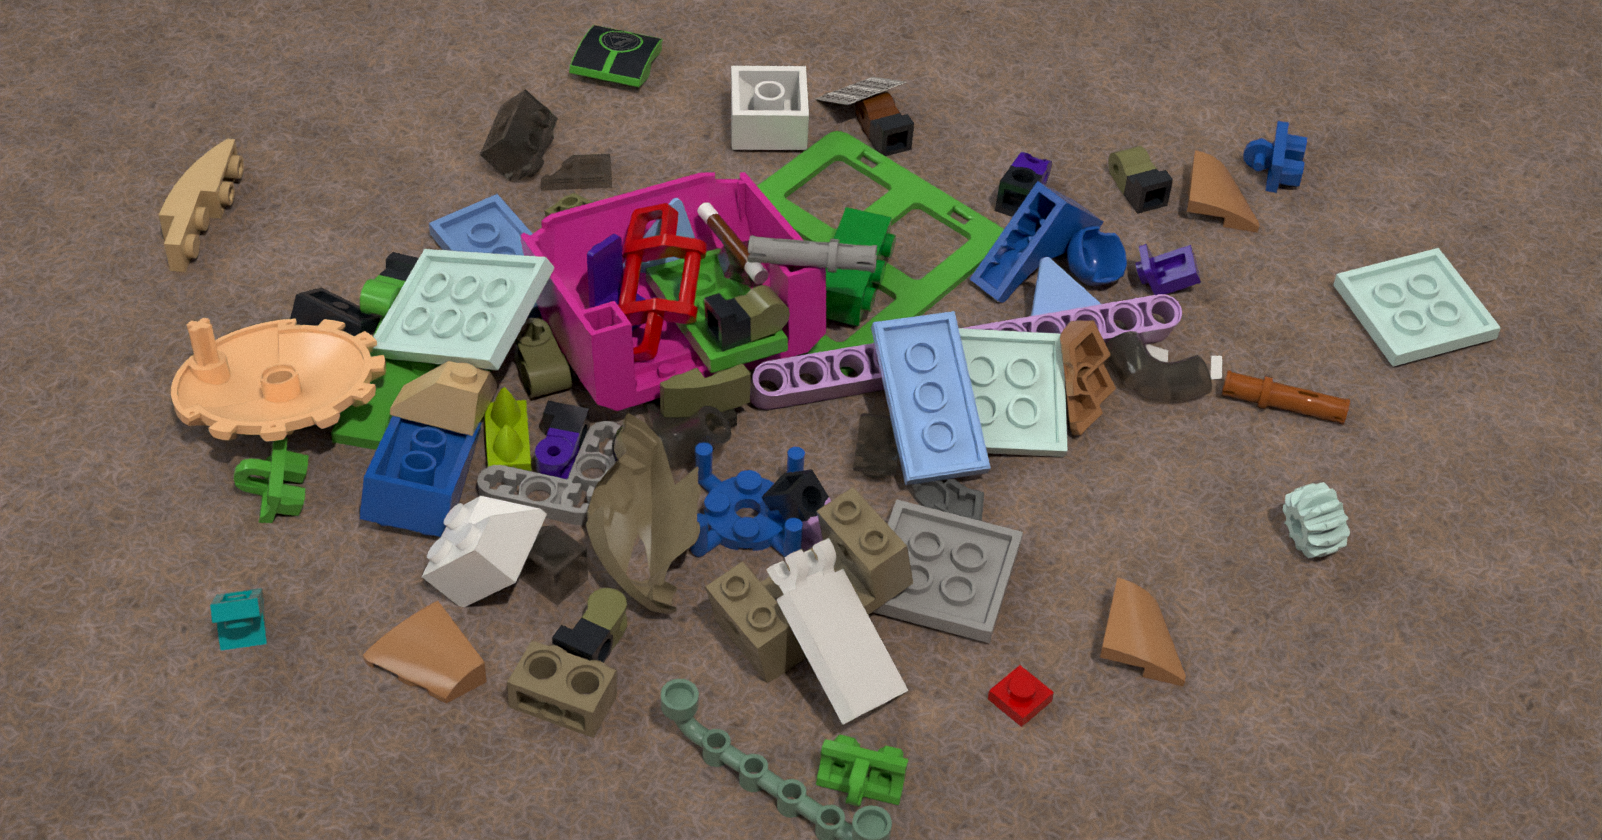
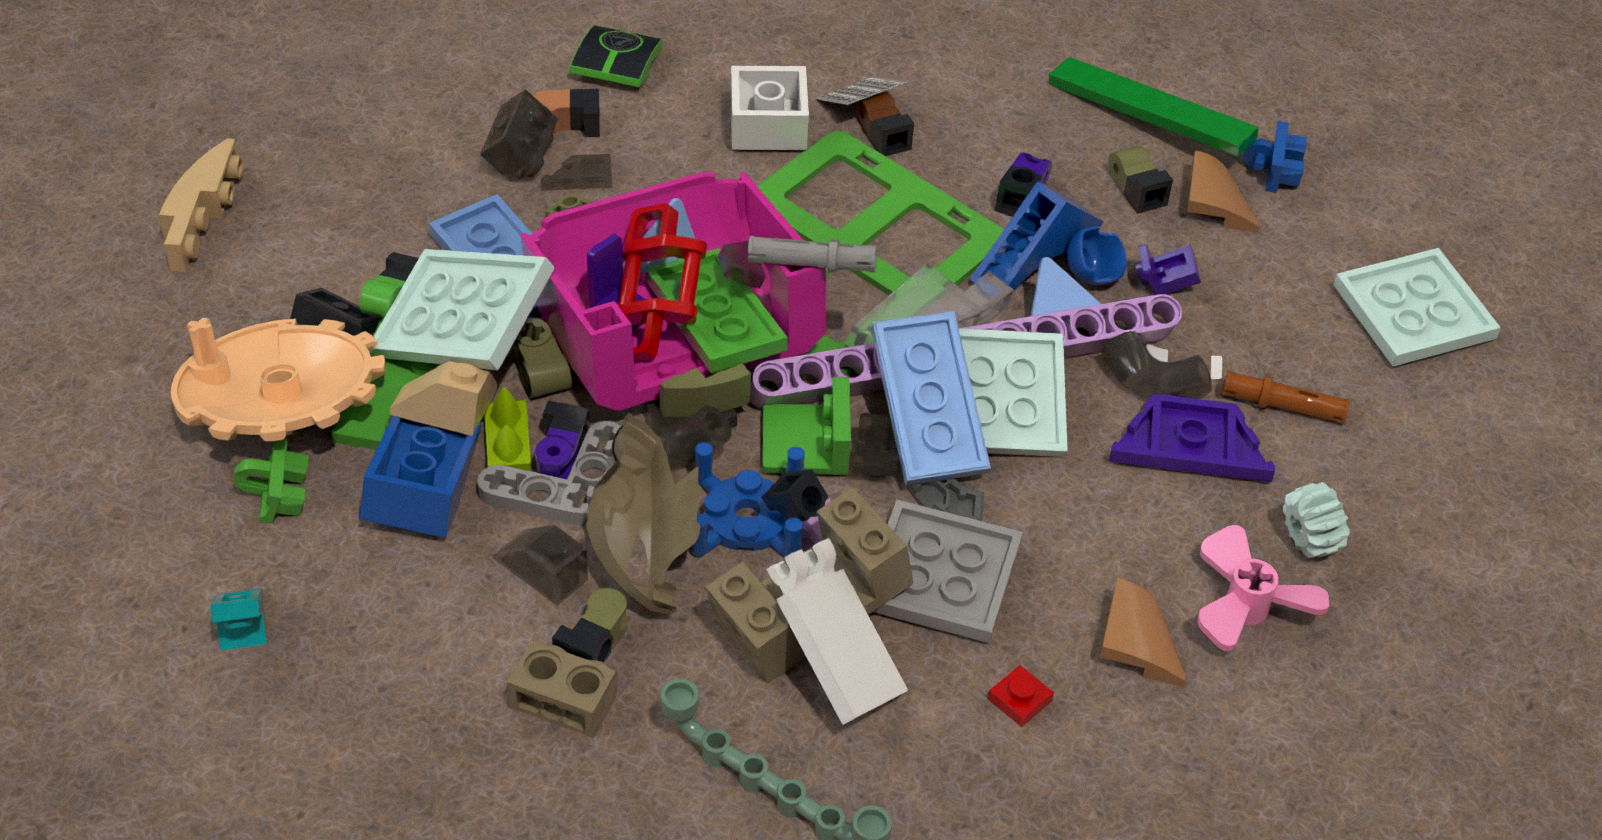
(430, 654): medium nougat slope -> none
(482, 548): white slope -> none
(574, 109): none -> leg
(732, 242): reddish brown bar -> none
(744, 317): leg -> none
(817, 429): none -> bright green bracket
(847, 764): bright green hips -> none
(852, 291): green brick -> none
(934, 293): none -> clear slope
(1084, 373): medium nougat slope -> none
(1154, 106): none -> green tile
(1193, 438): none -> dark purple wing
(1250, 589): none -> bright pink piece

